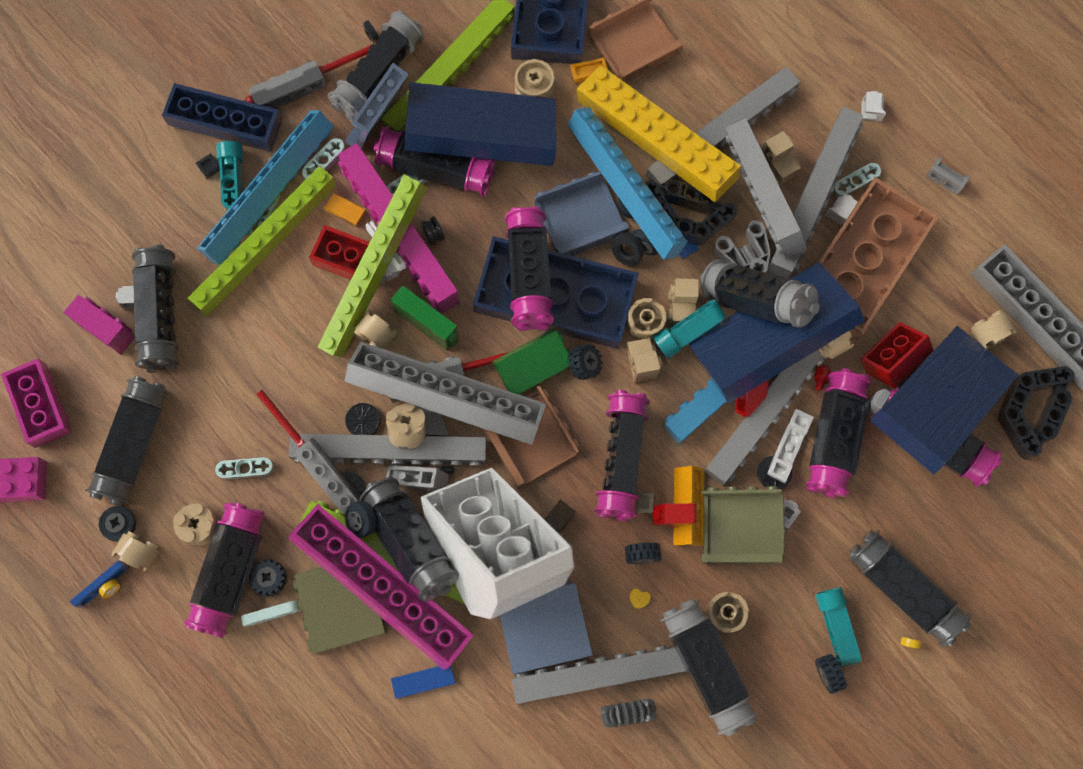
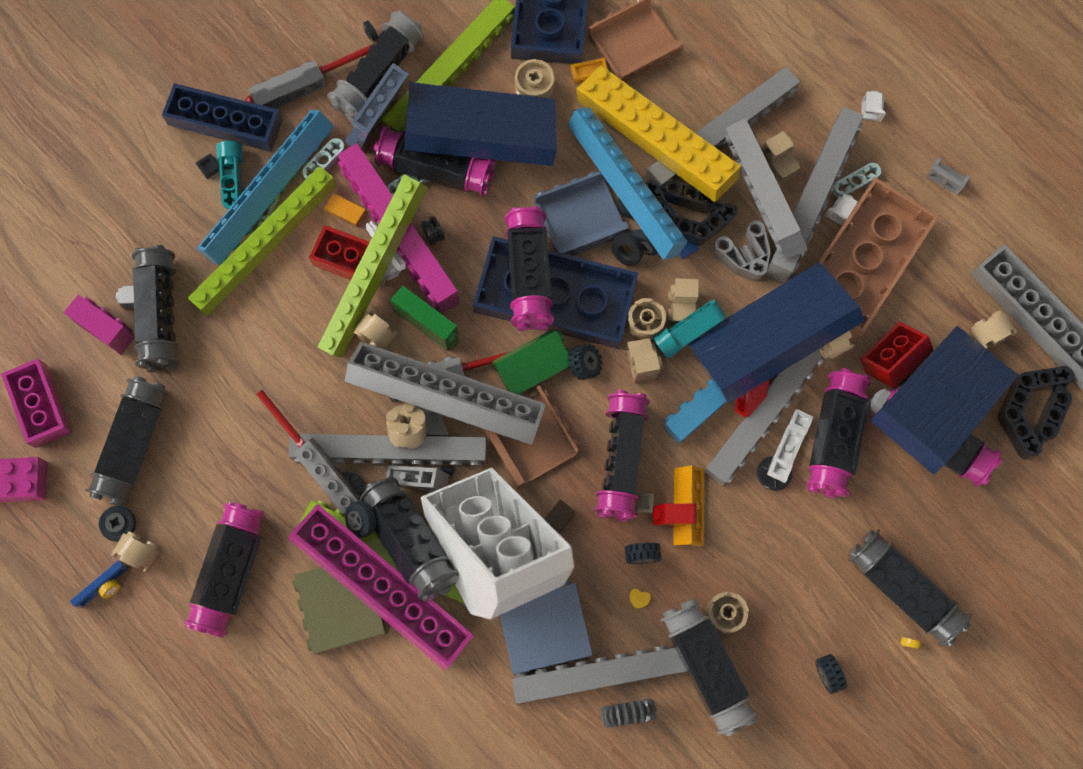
(186, 519): tan brick -> none
(230, 464): light aqua beam -> none
(270, 613): light aqua beam -> none
(273, 582): black wheel -> none
(362, 419): black wheel -> none
(422, 681): blue tile -> none
(744, 526): olive panel -> none
(760, 293): brick -> none
(790, 513): white window -> none
(821, 376): red cylinder -> none
(834, 610): teal beam -> none

